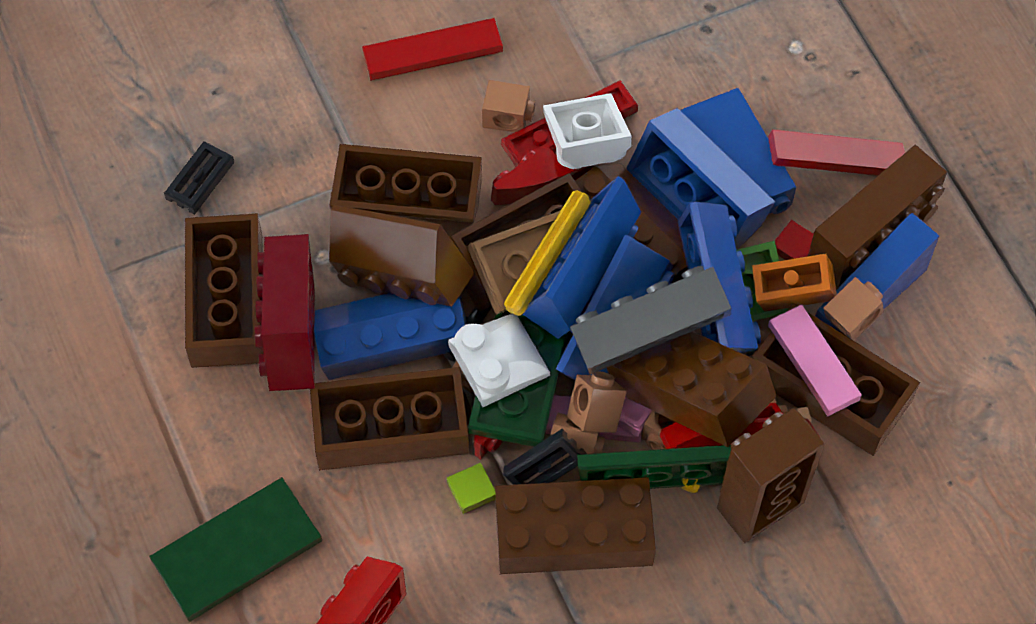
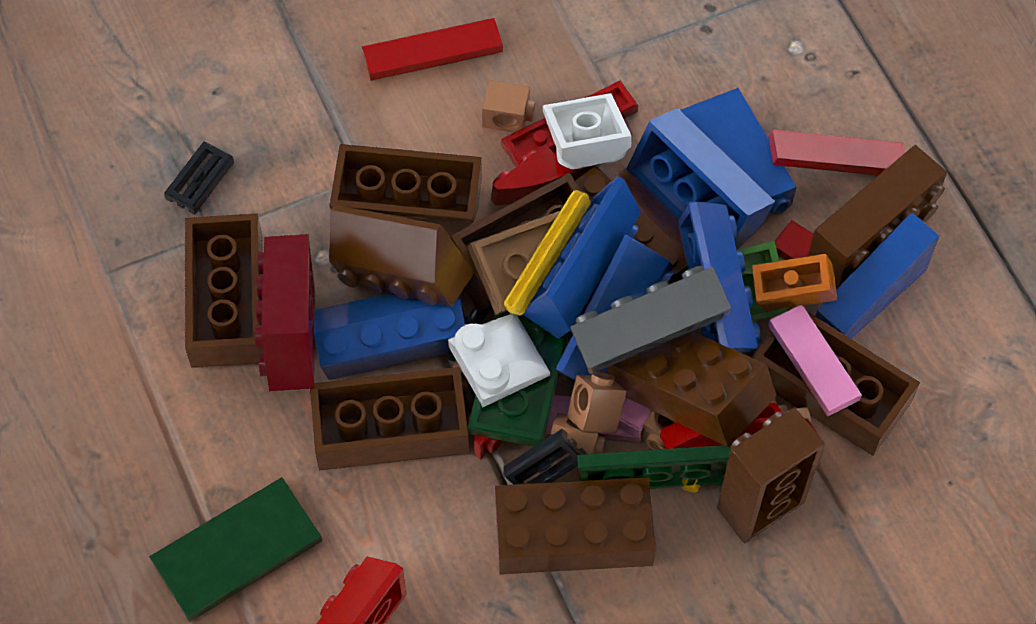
(471, 488): lime tile -> none
(855, 308): nougat brick -> none

